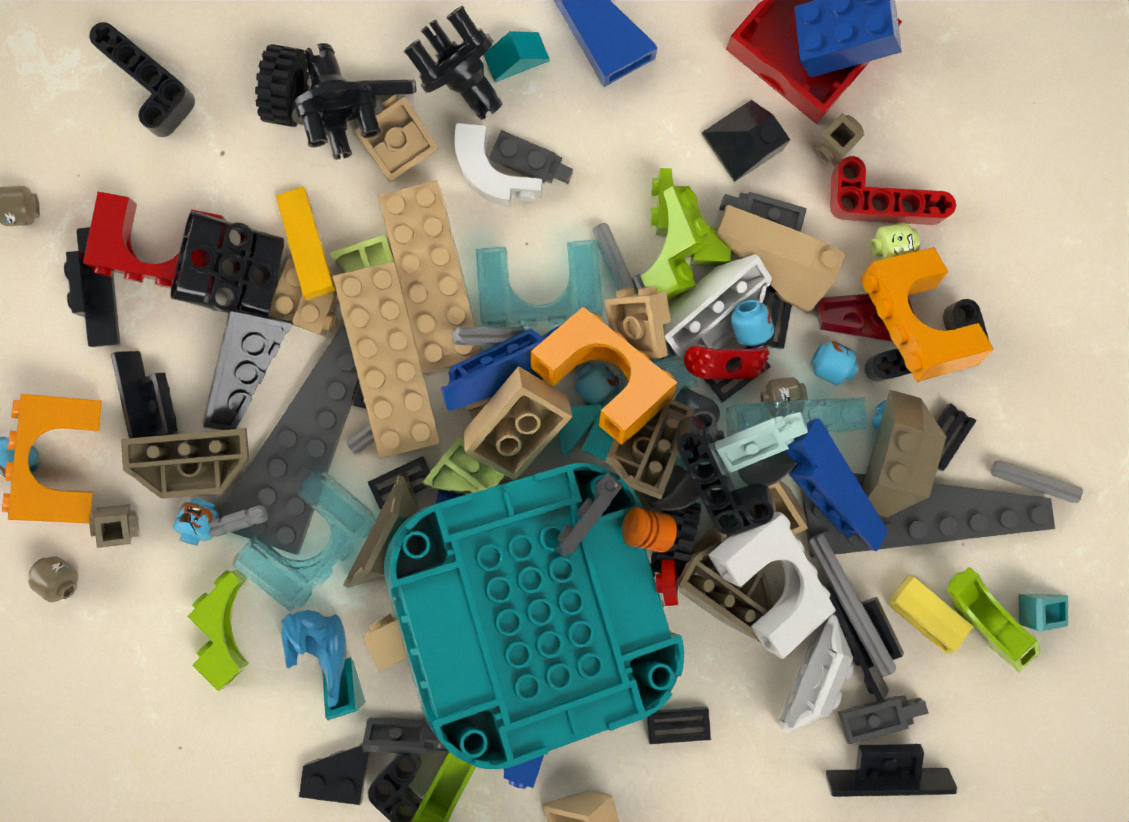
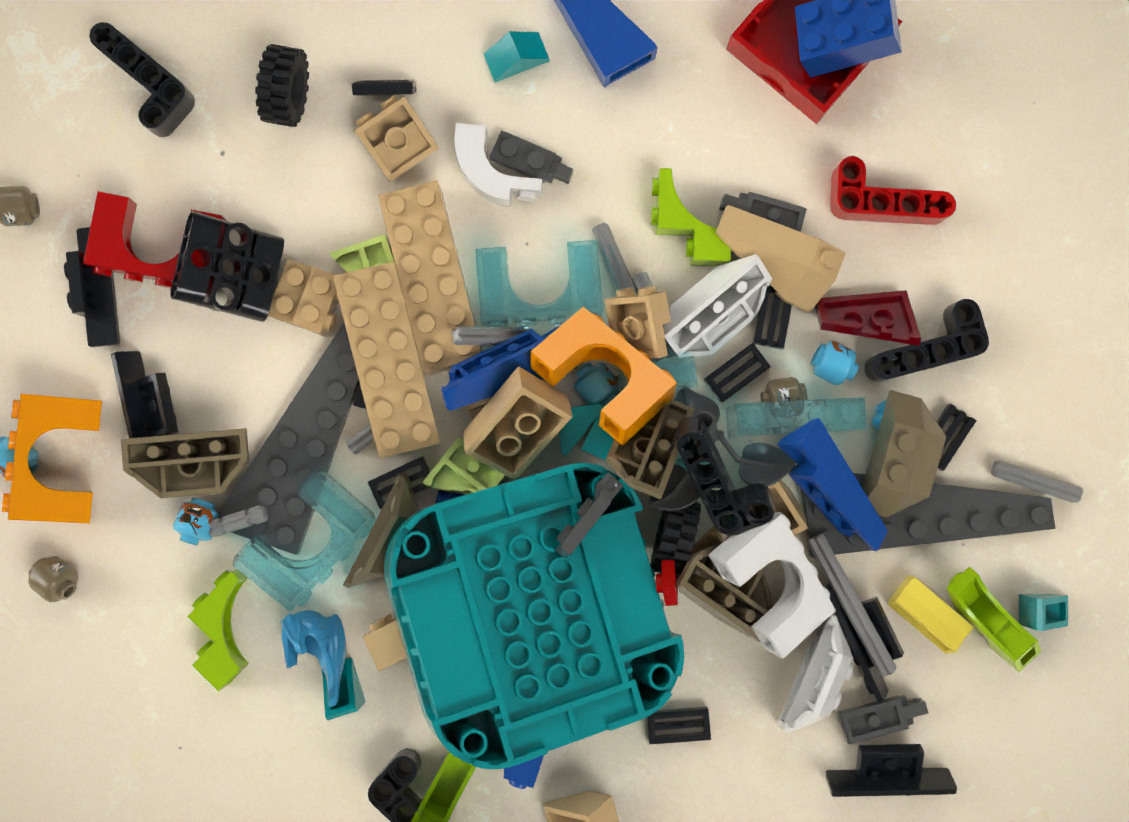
(114, 525): dark tan brick -> none
(242, 363): wing -> none
(305, 243): yellow tile -> none
(333, 103): black piece -> none
(336, 777): black wing -> none
(400, 737): dark grey hinge -> none
(457, 64): black piece -> none
(649, 530): orange piece -> none
(685, 236): lime arch -> none
(711, 362): red piece -> none
(746, 139): black slope -> none
(752, 323): medium azure head -> none
(760, 441): light aqua hinge -> none
(839, 139): dark tan brick -> none
(895, 241): yellowish green head -> none
(924, 349): light orange arch -> none

